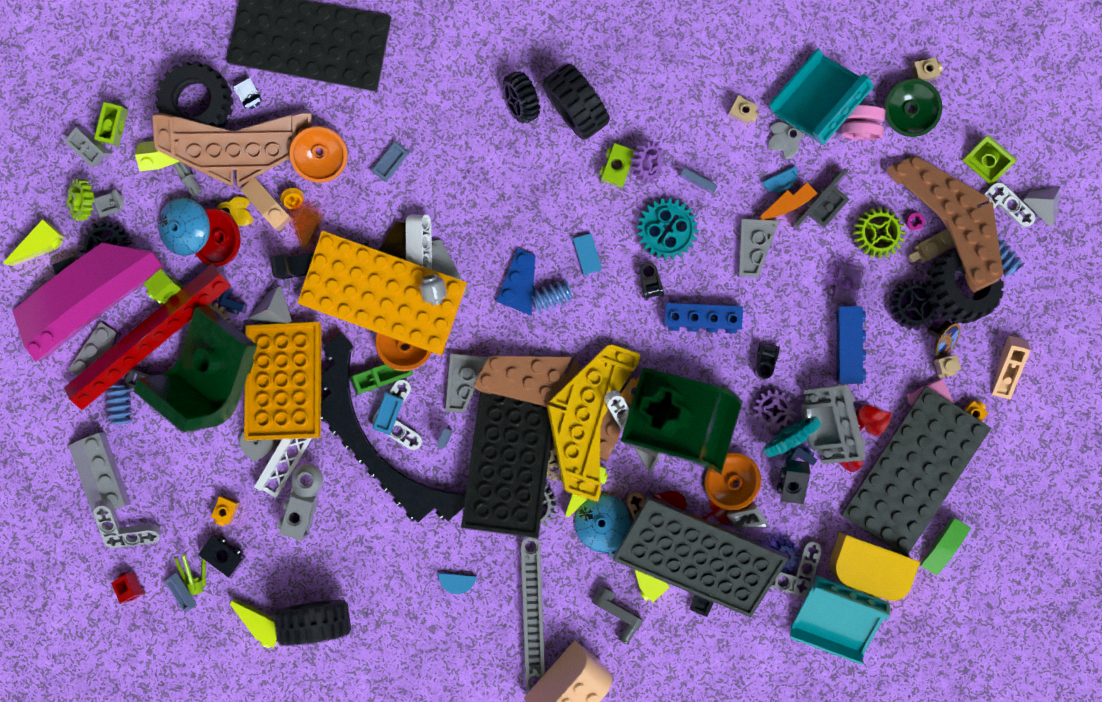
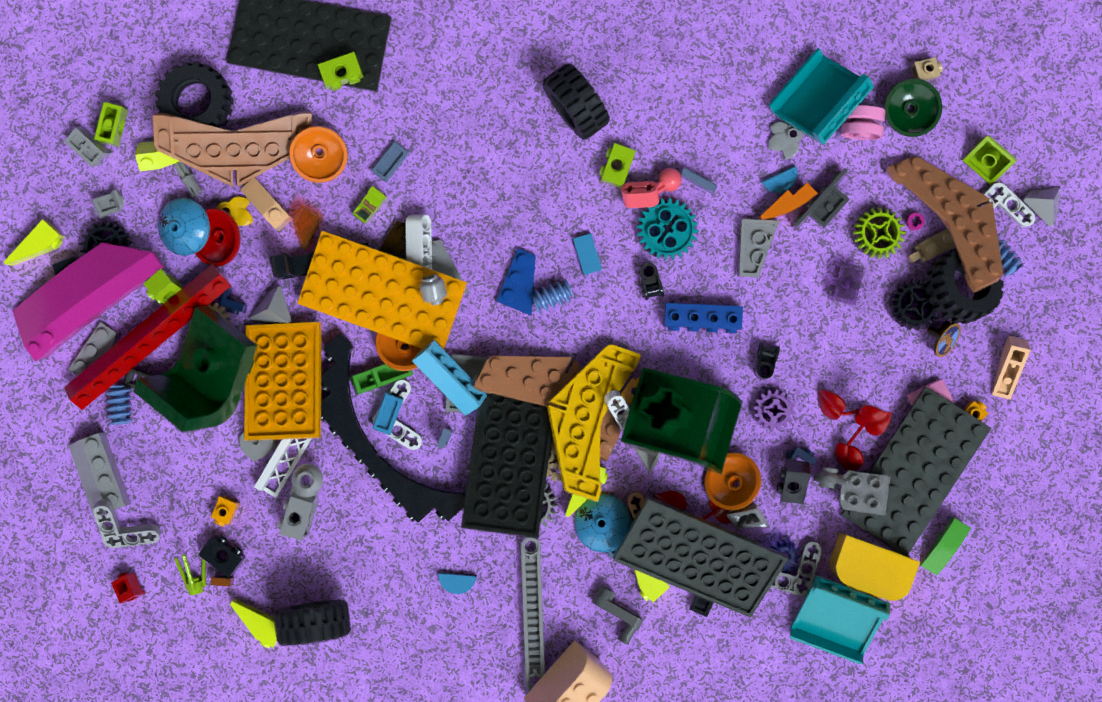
(80, 199): lime gear -> none
(180, 592): sand blue tile -> none
(222, 581): none -> dark orange tile
(247, 93): bracket -> none
(292, 198): light orange hat -> none
(330, 68): none -> lime brick
(369, 205): none -> lime leg
(449, 377): none -> medium azure brick
(521, 97): black gear -> none
(647, 161): medium lavender gear -> none
(647, 192): none -> coral beam
(737, 113): tan brick -> none
(792, 436): teal gear -> none
(839, 432): light grey slope -> none
(850, 345): blue brick -> none
(859, 490): none -> light grey brick
(947, 366): tan brick -> none

